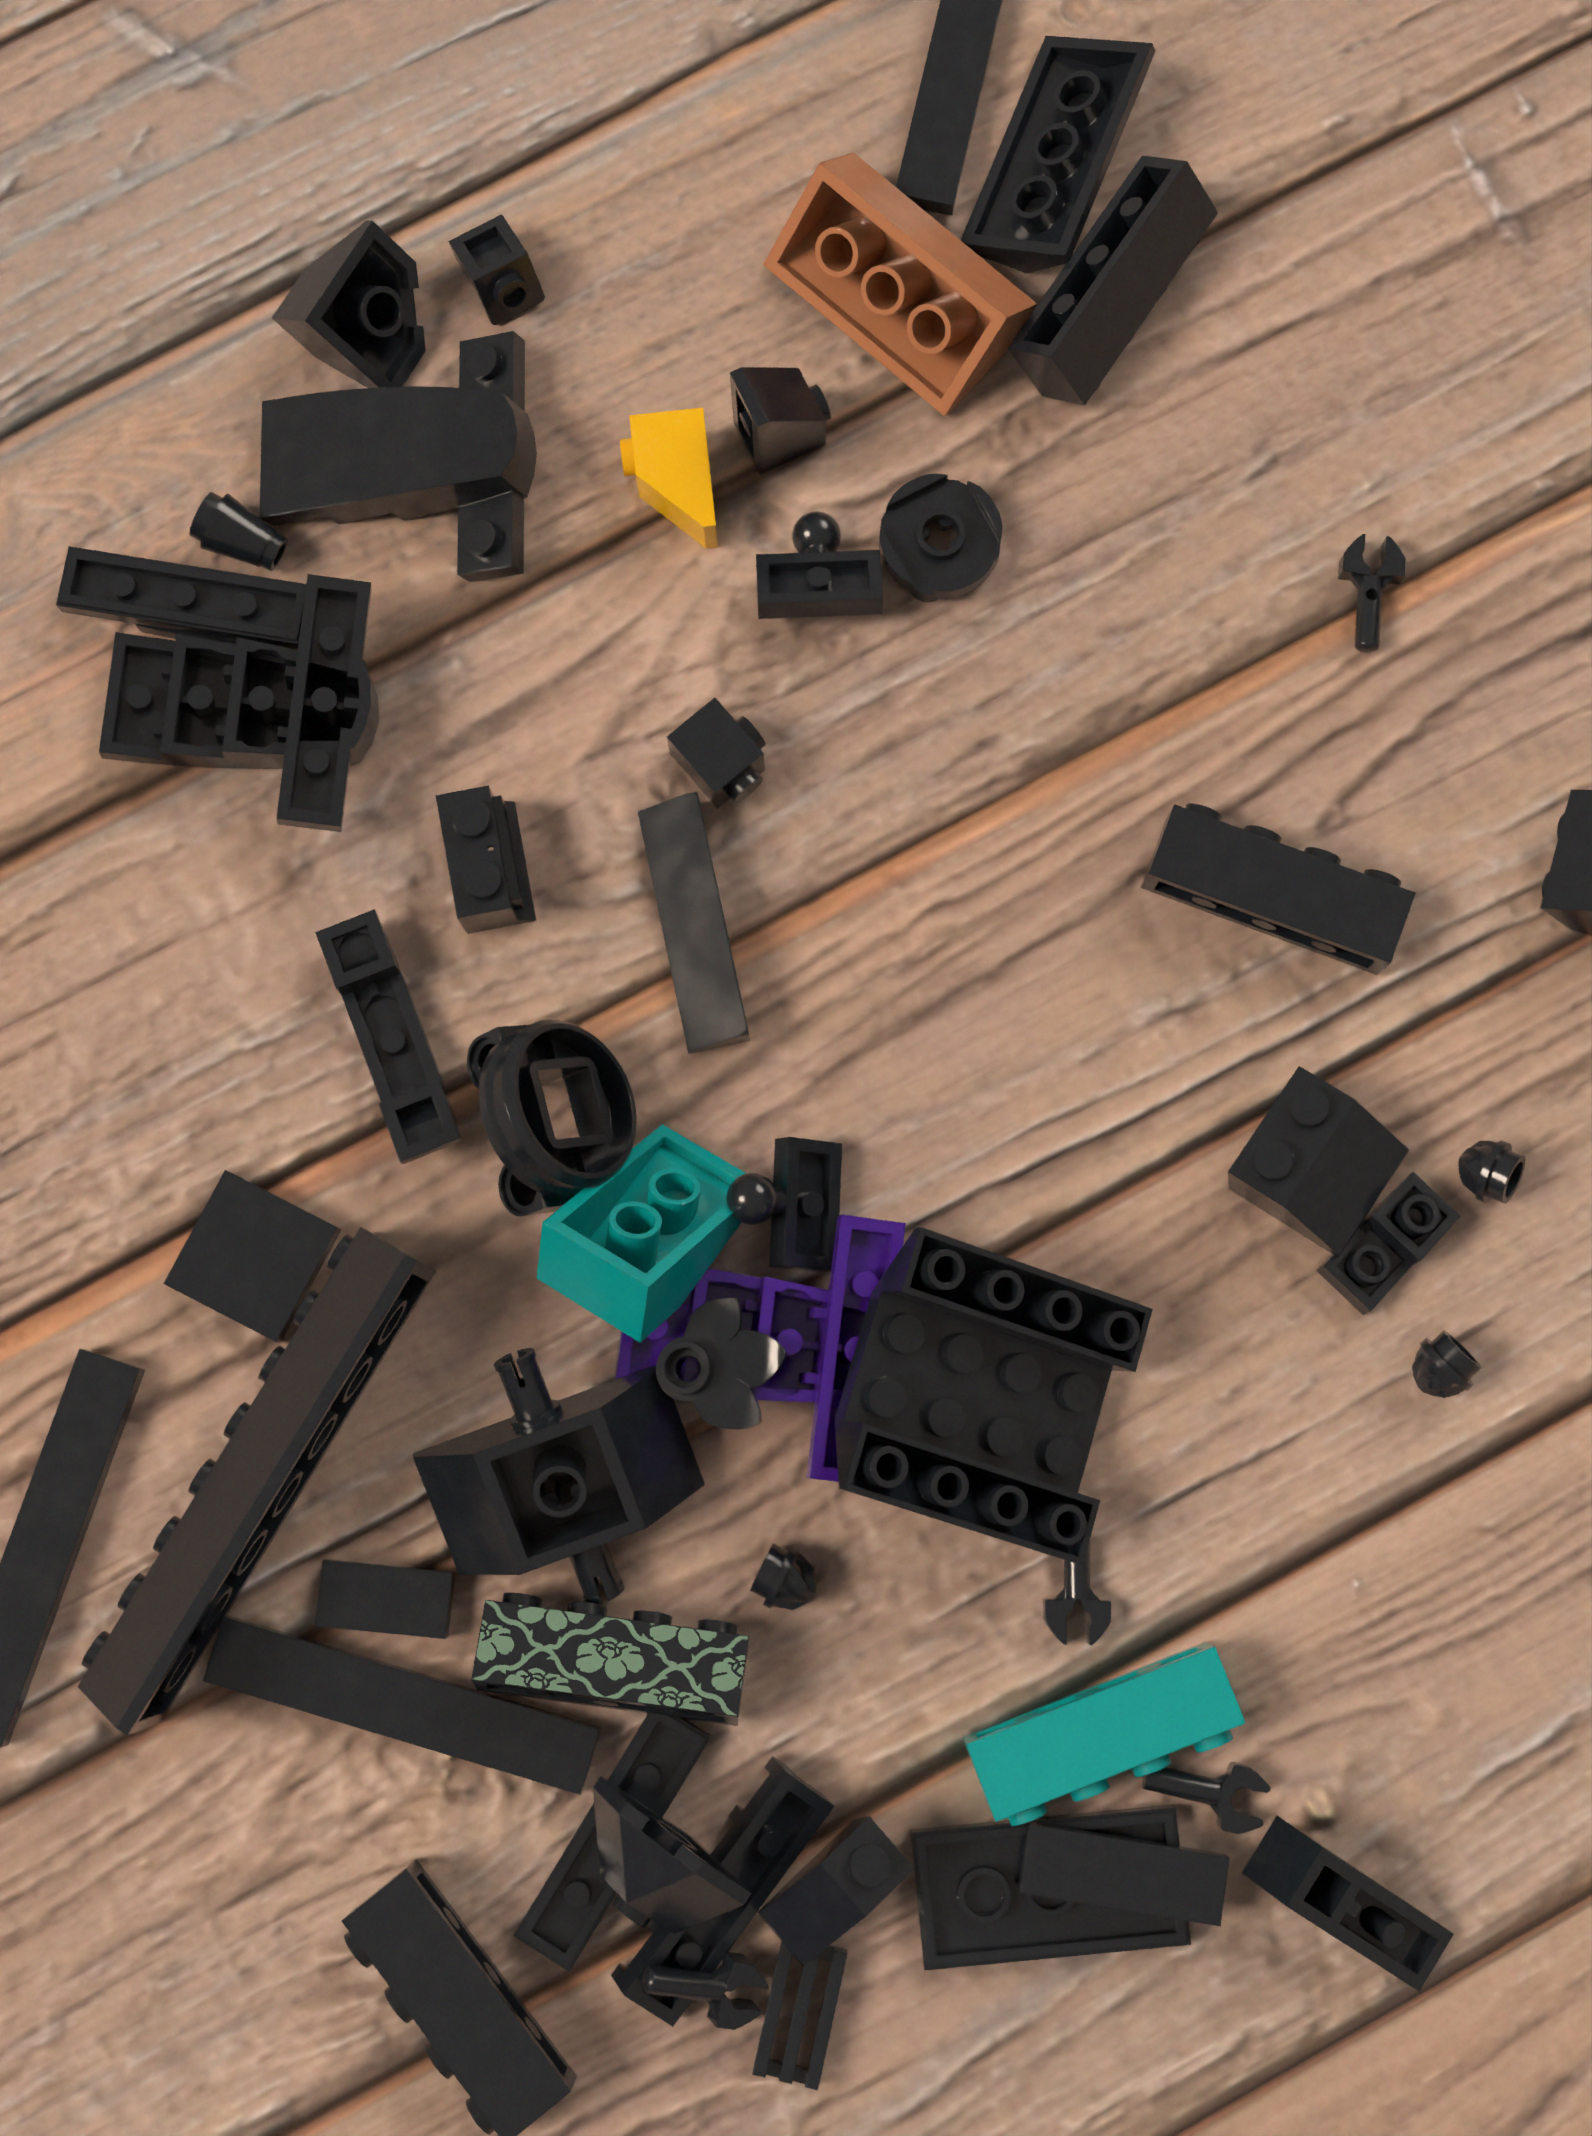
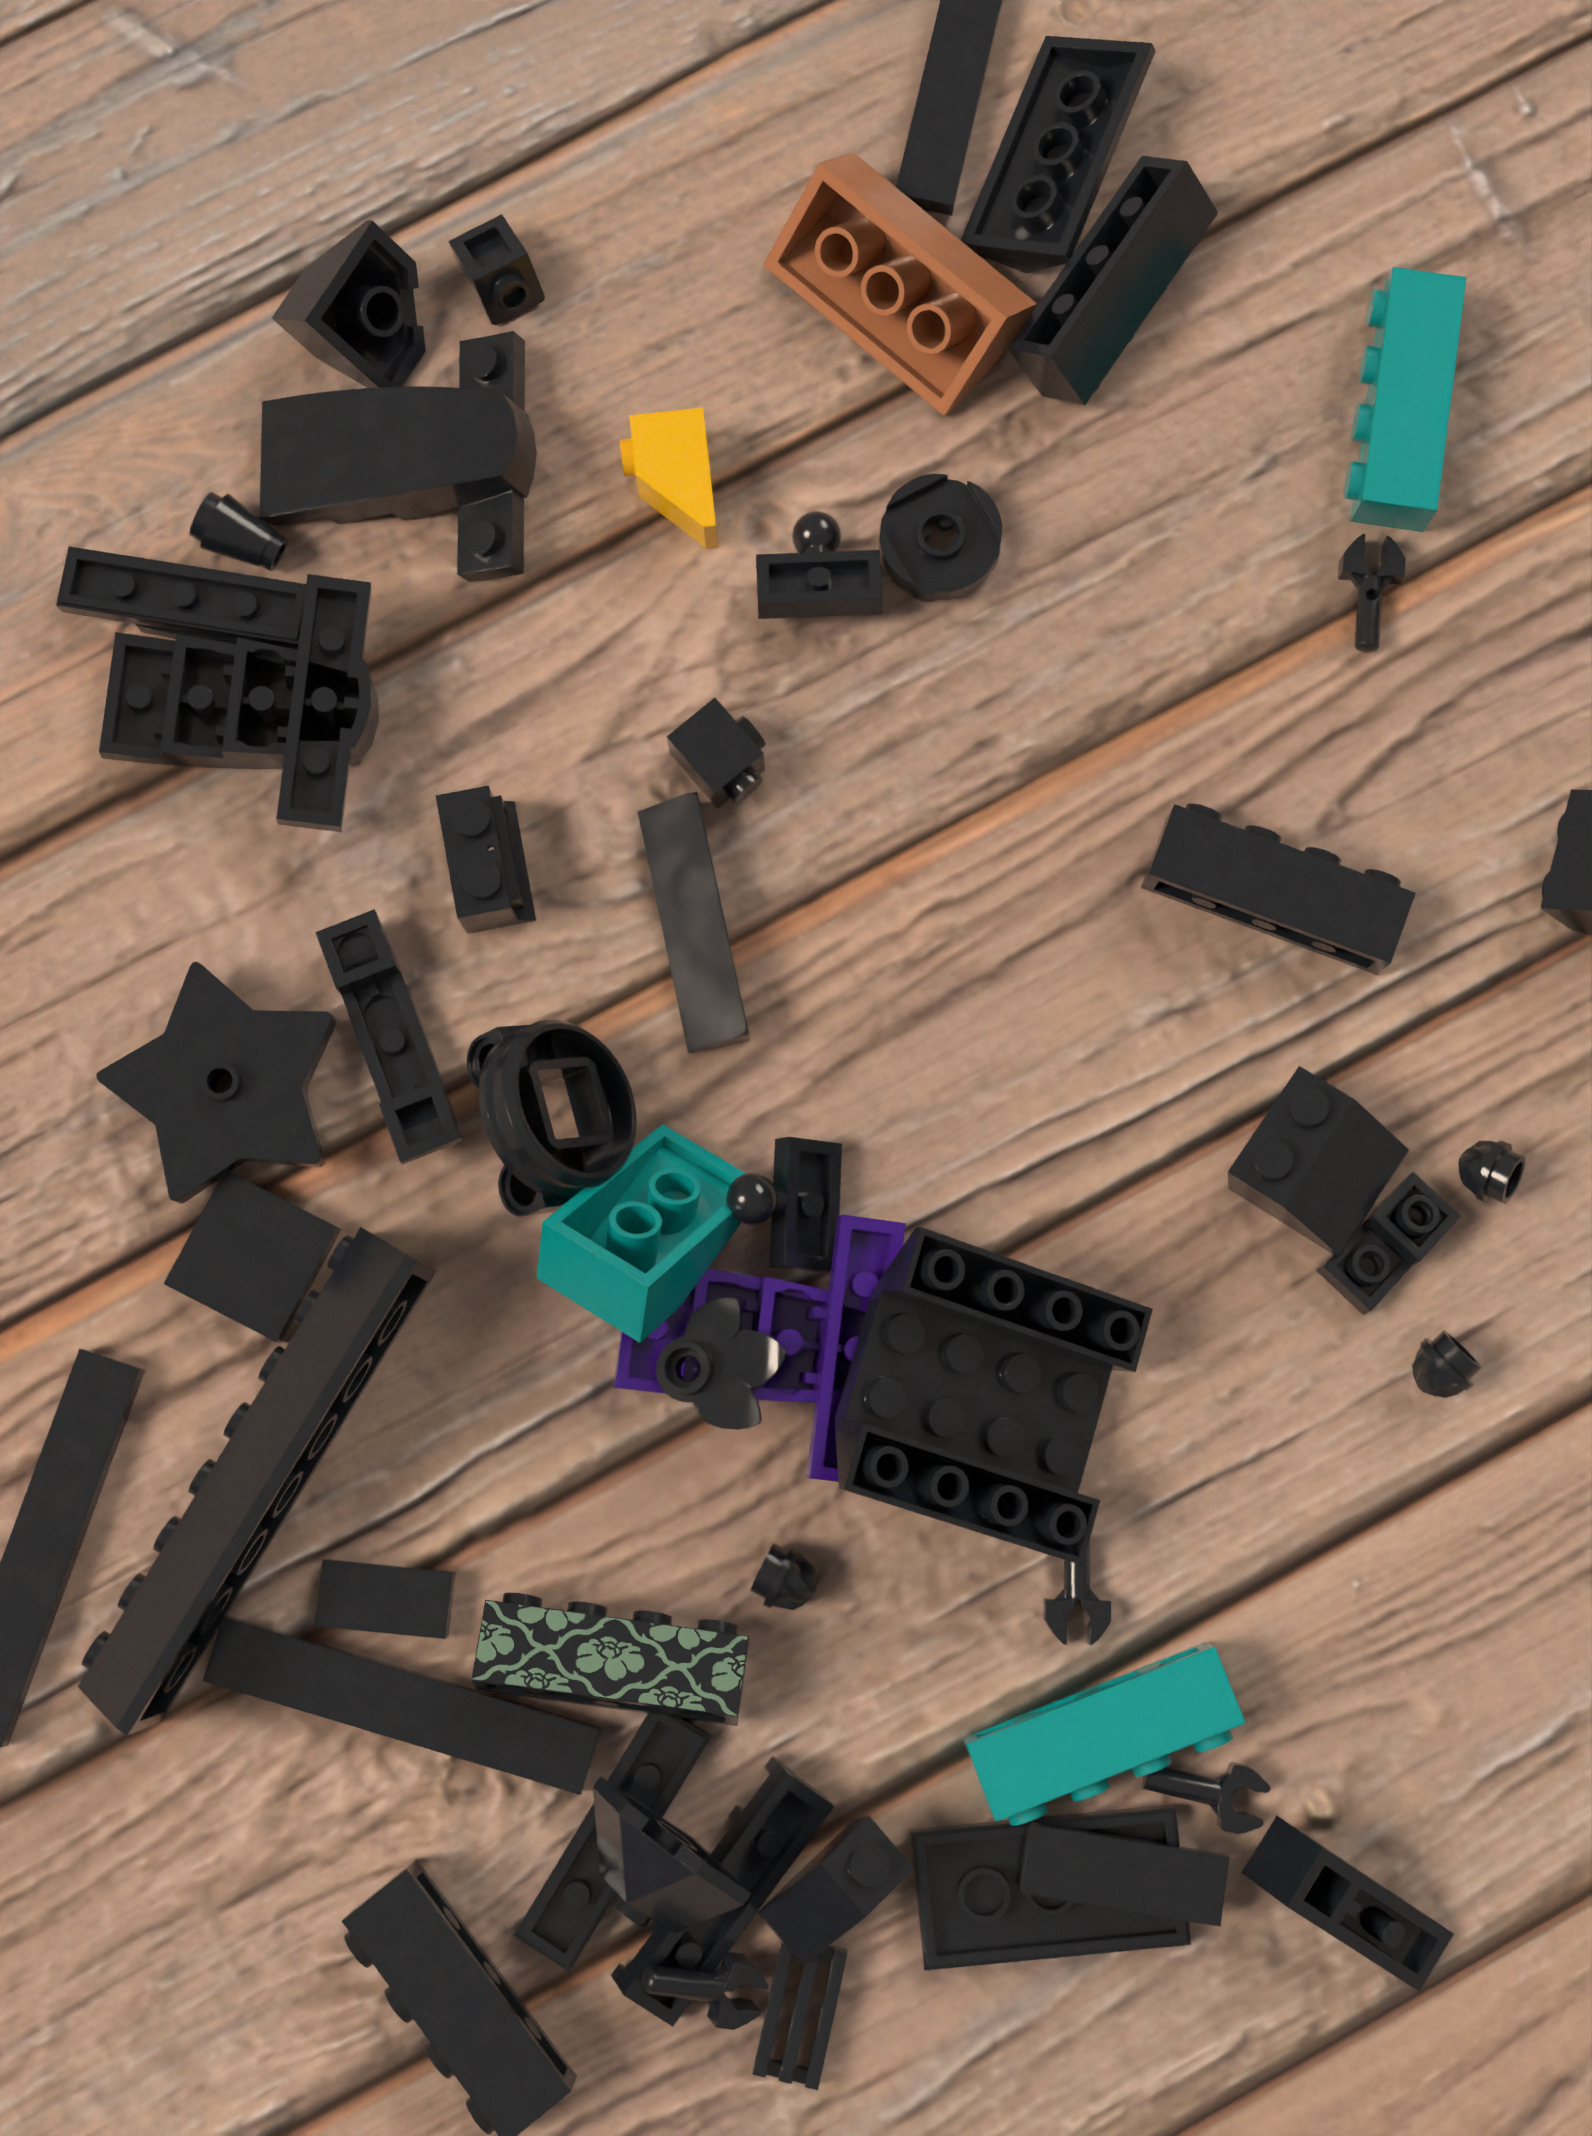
(263, 1112): none -> black plate
(623, 1462): black slope -> none
(777, 414): black slope -> none
(1406, 399): none -> teal brick

